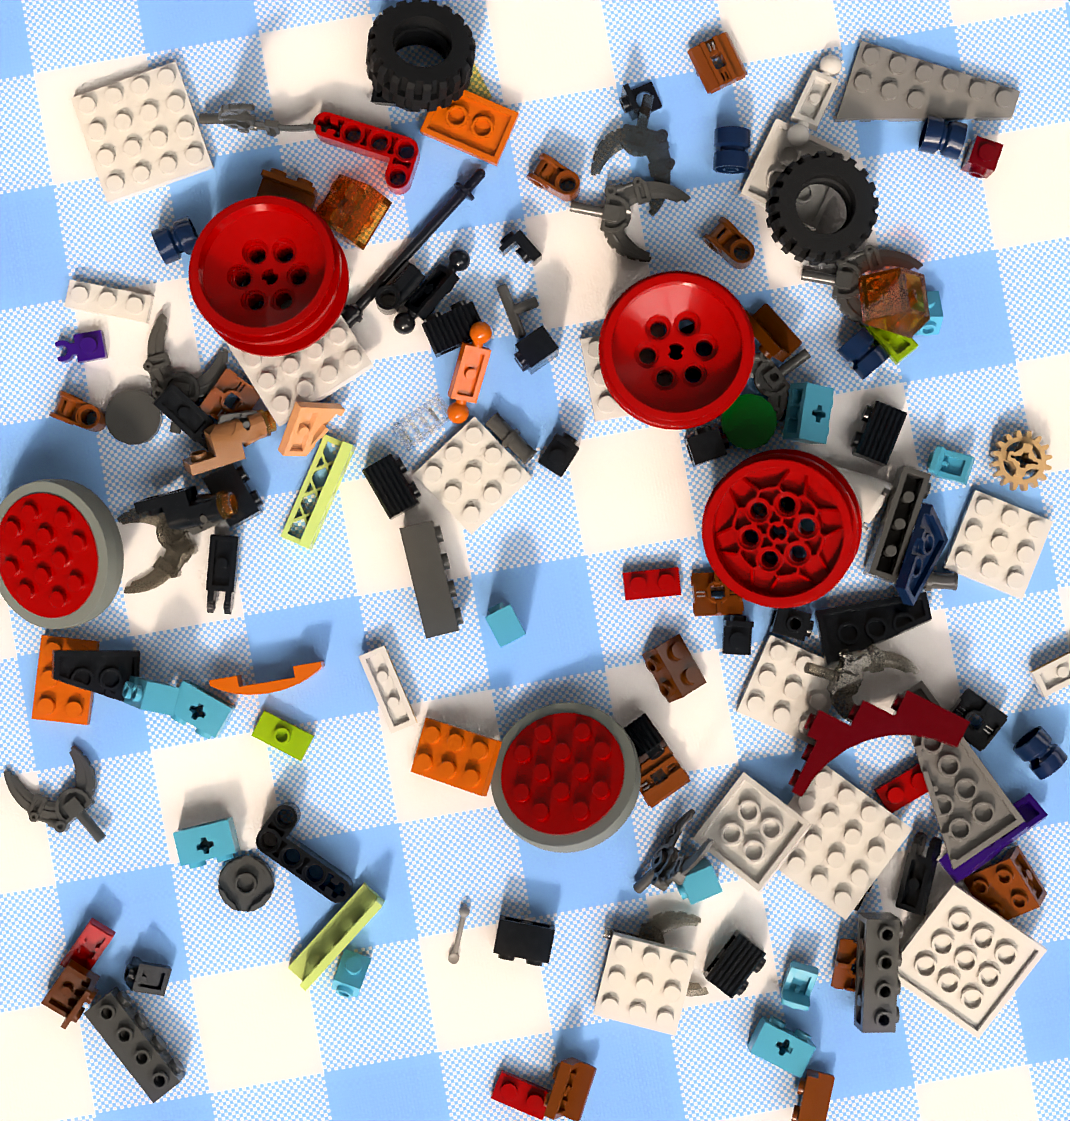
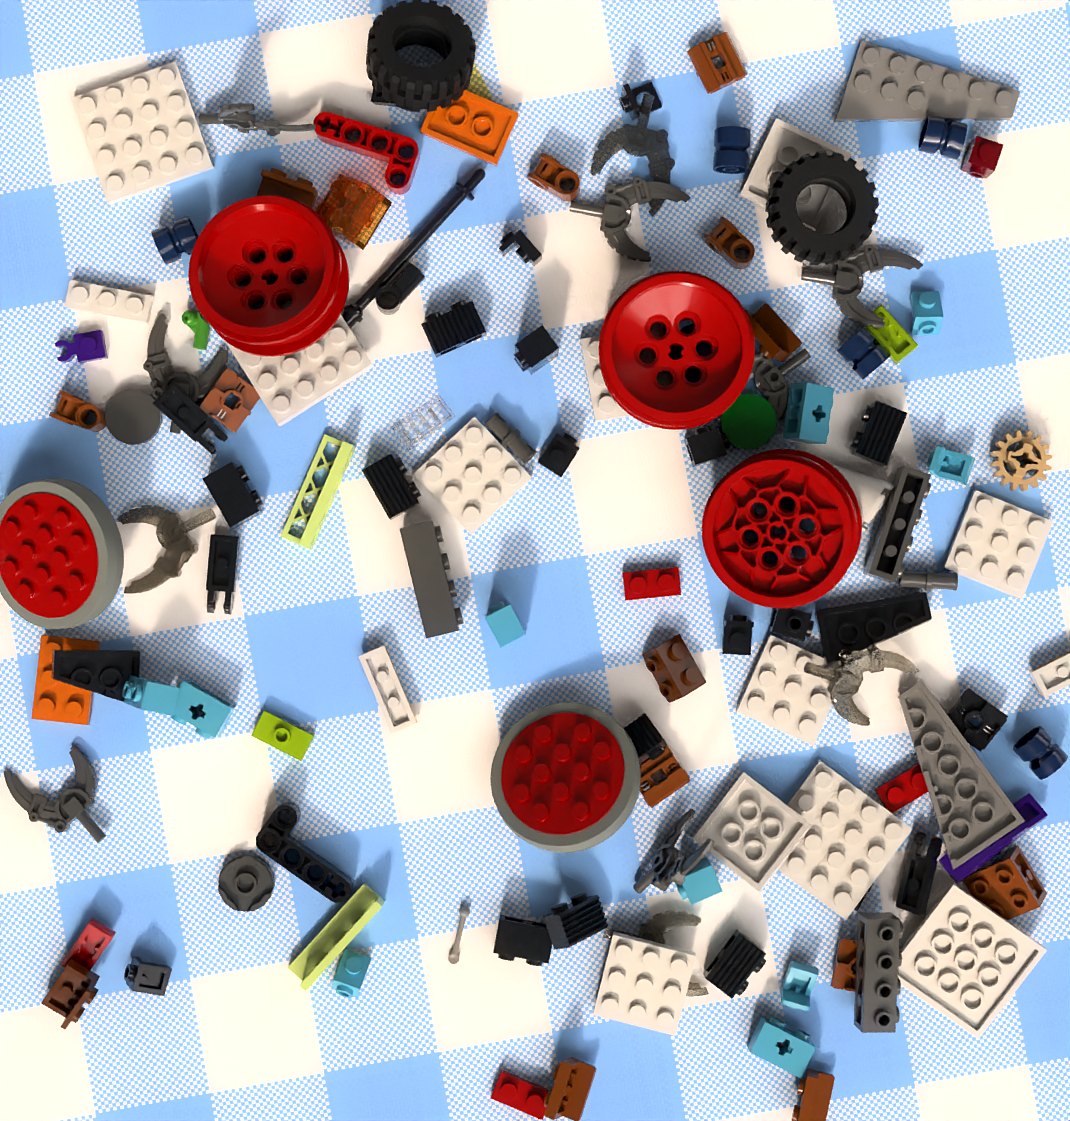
(135, 1044): dark grey brick -> none
(190, 510): black plate -> none
(190, 848): medium azure brick -> none
(199, 326): none -> bright green arm
(227, 437): medium nougat plate -> none
(235, 685): orange slope -> none
(307, 426): light nougat wing -> none
(431, 291): black plate -> none
(456, 756): orange plate -> none
(469, 372): orange plate -> none
(513, 310): dark grey piece -> none
(575, 921): none -> black brick
(705, 605): dark orange piece -> none
(814, 100): white plate -> none
(894, 300): clear orange slope -> none
(910, 717): dark red arch -> none
(922, 554): dark blue wing -> none

